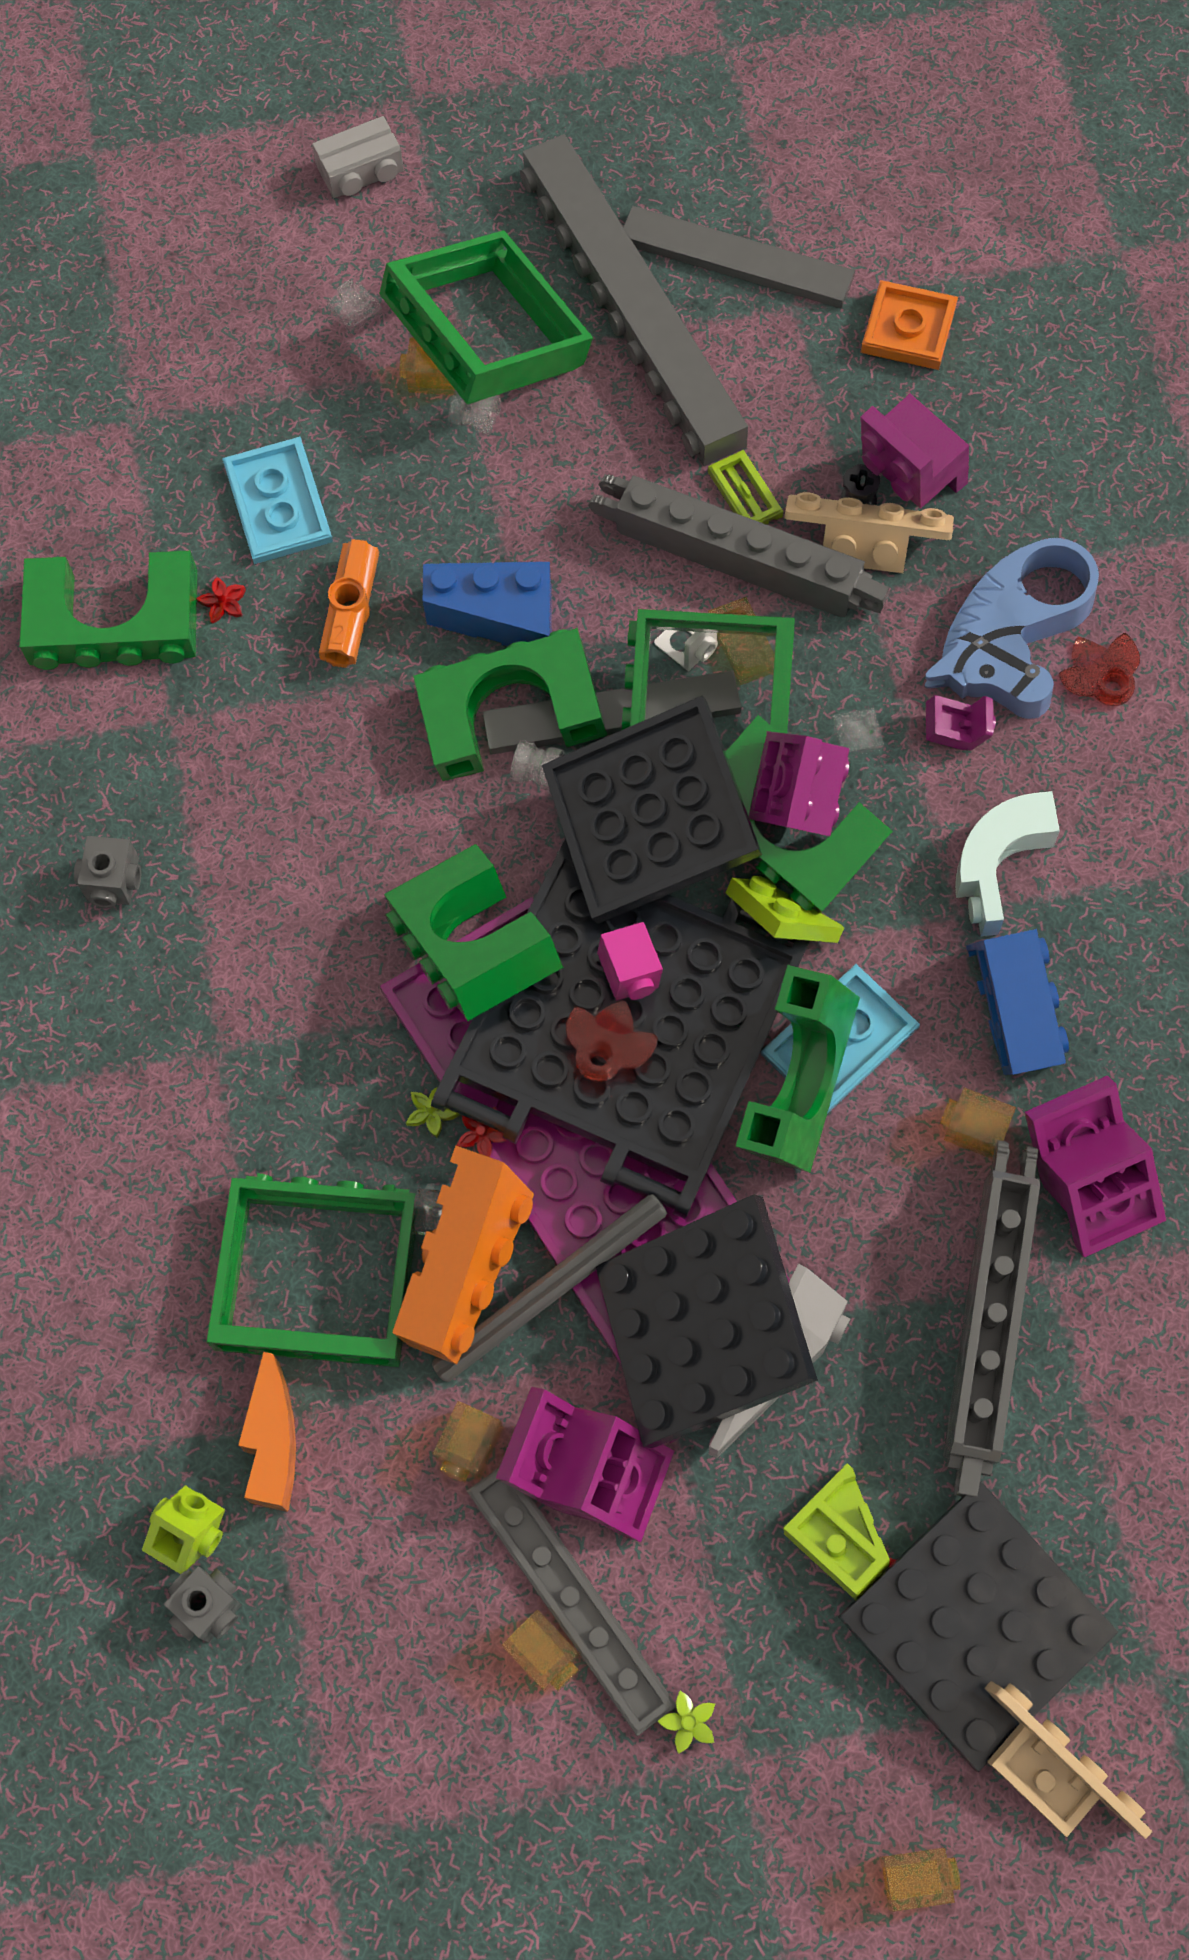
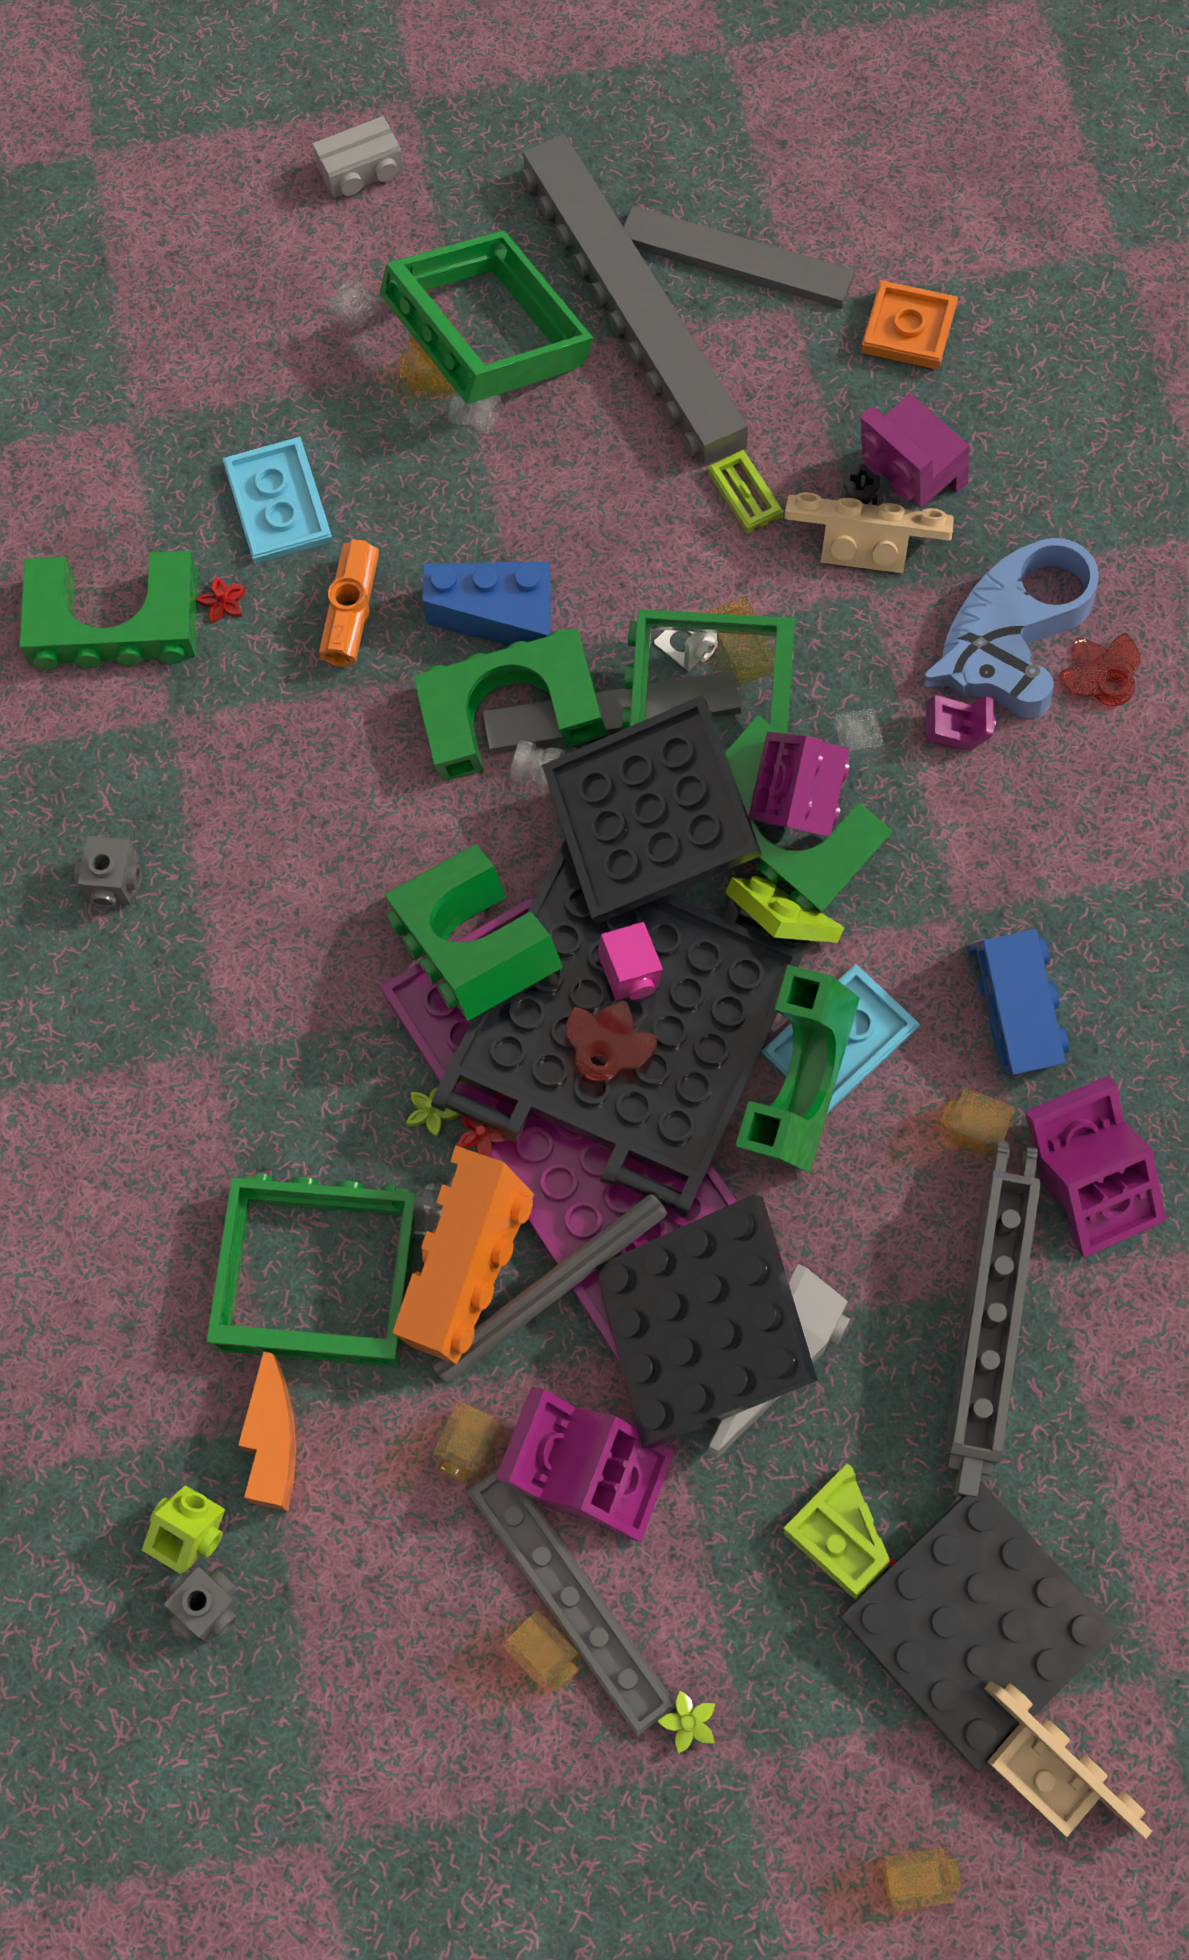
(738, 546): dark grey hinge -> none
(1008, 828): light aqua arch -> none

